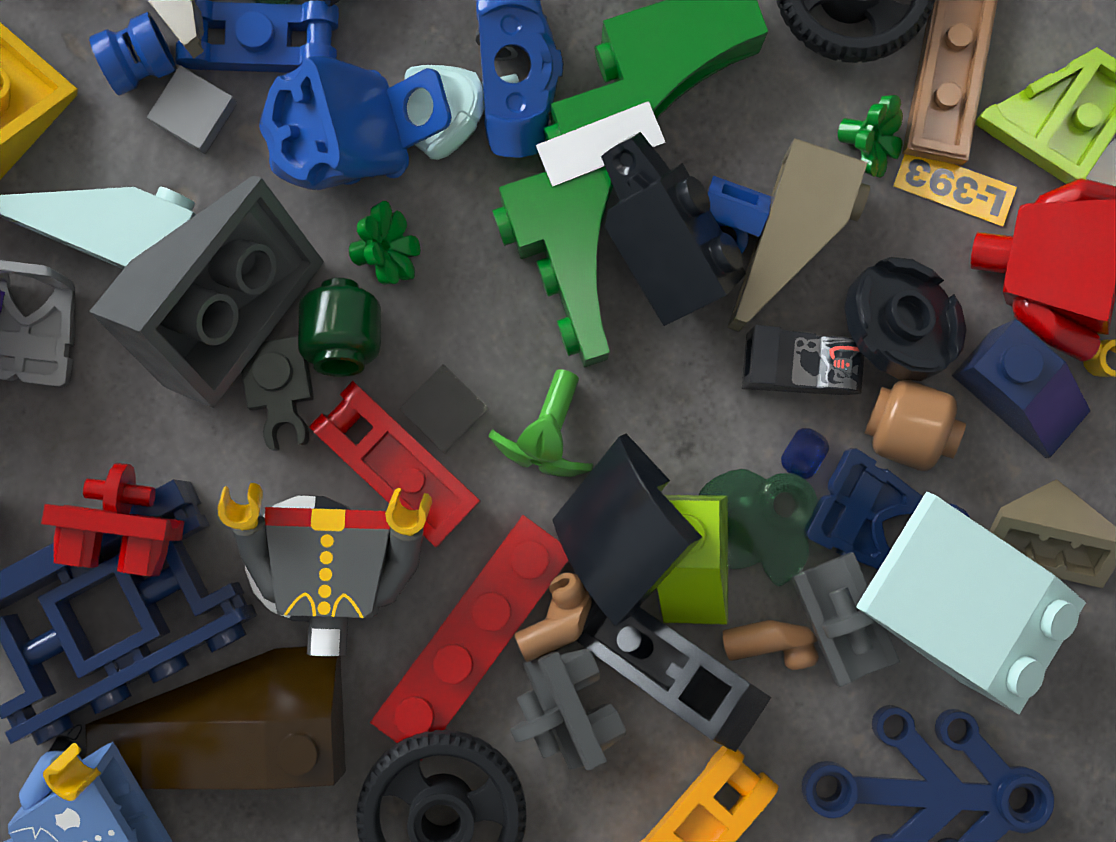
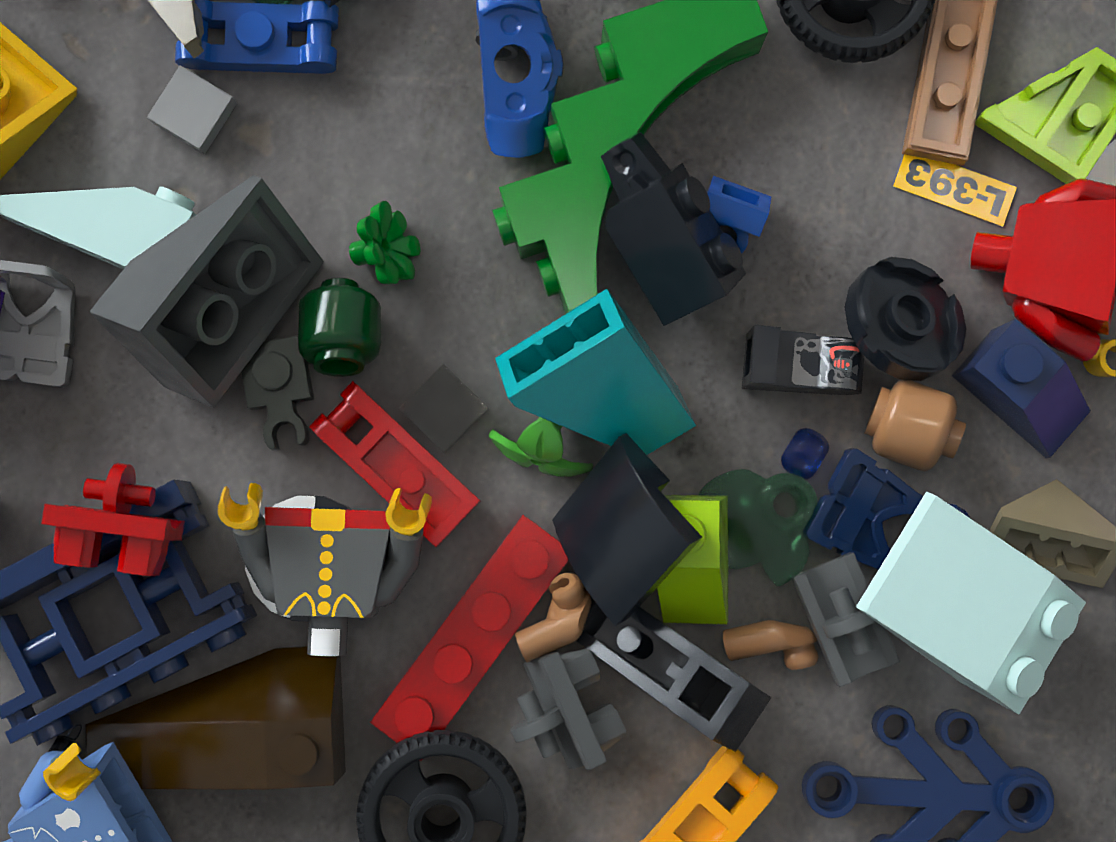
(121, 62): blue wheel -> none
(344, 123): blue piece -> none
(465, 102): light aqua piece -> none
(582, 148): white sticker -> none
(596, 378): none -> teal slope
(808, 208): dark tan slope -> none
(875, 134): green plant -> none

